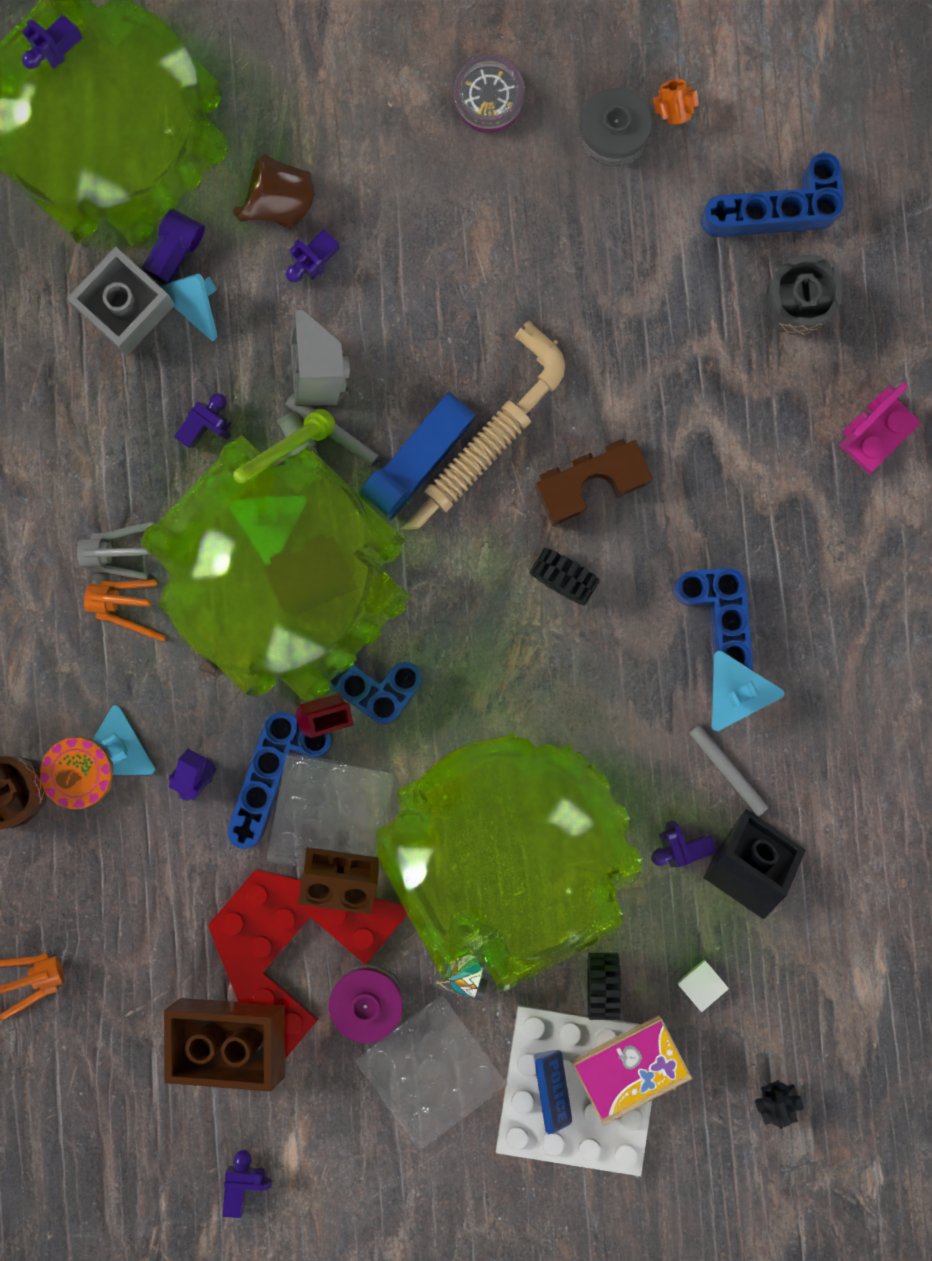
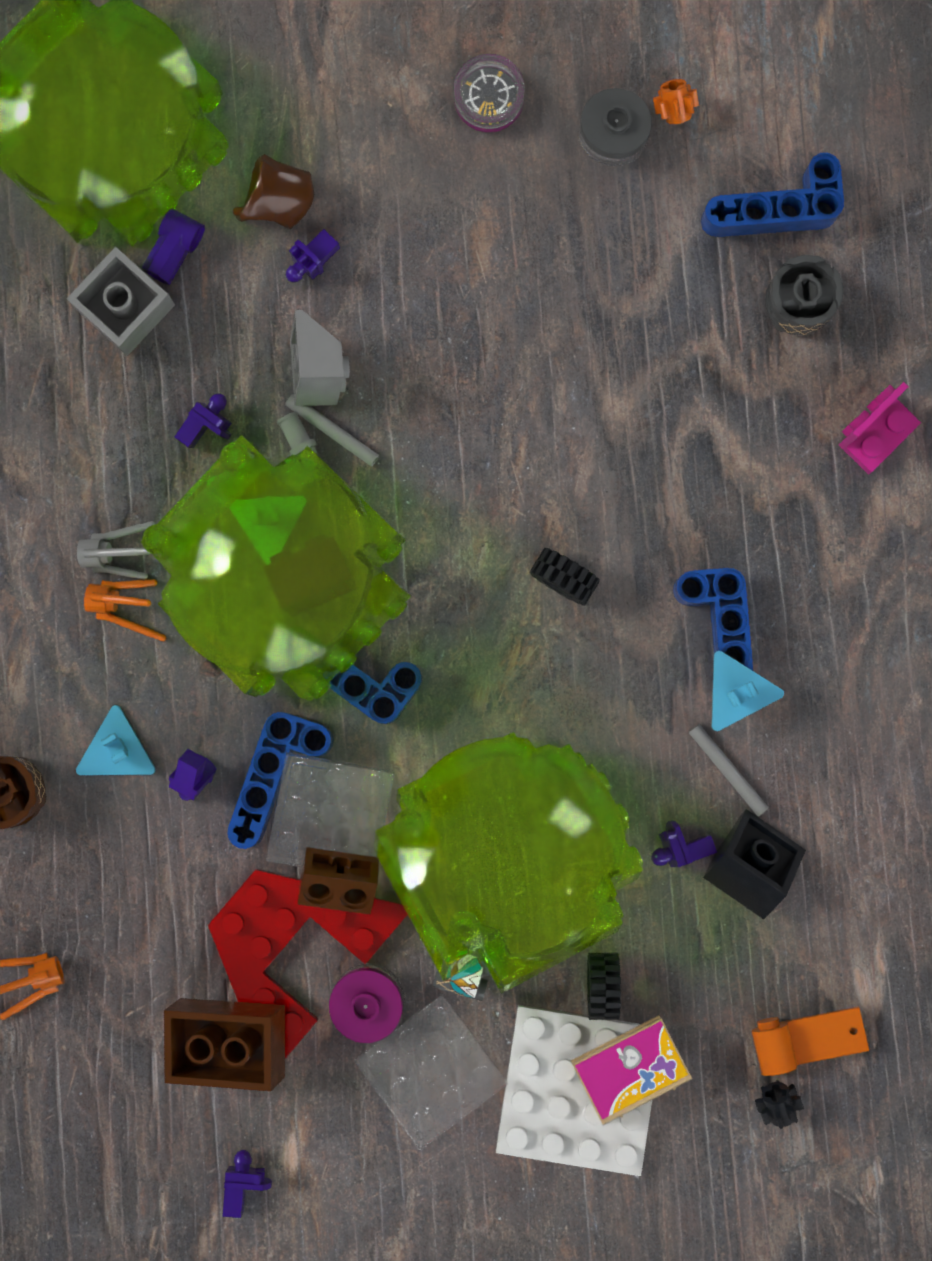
(50, 43): dark purple piece -> none
(76, 773): orange tile -> none
(192, 301): medium azure piece -> none
(315, 426): lime piece -> none
(324, 715): dark red piece -> none
(419, 456): blue beam -> none
(498, 432): tan piece -> none
(553, 1090): slope -> none
(620, 466): reddish brown arch -> none
(702, 985): white tile -> none
(808, 1039): none -> orange door

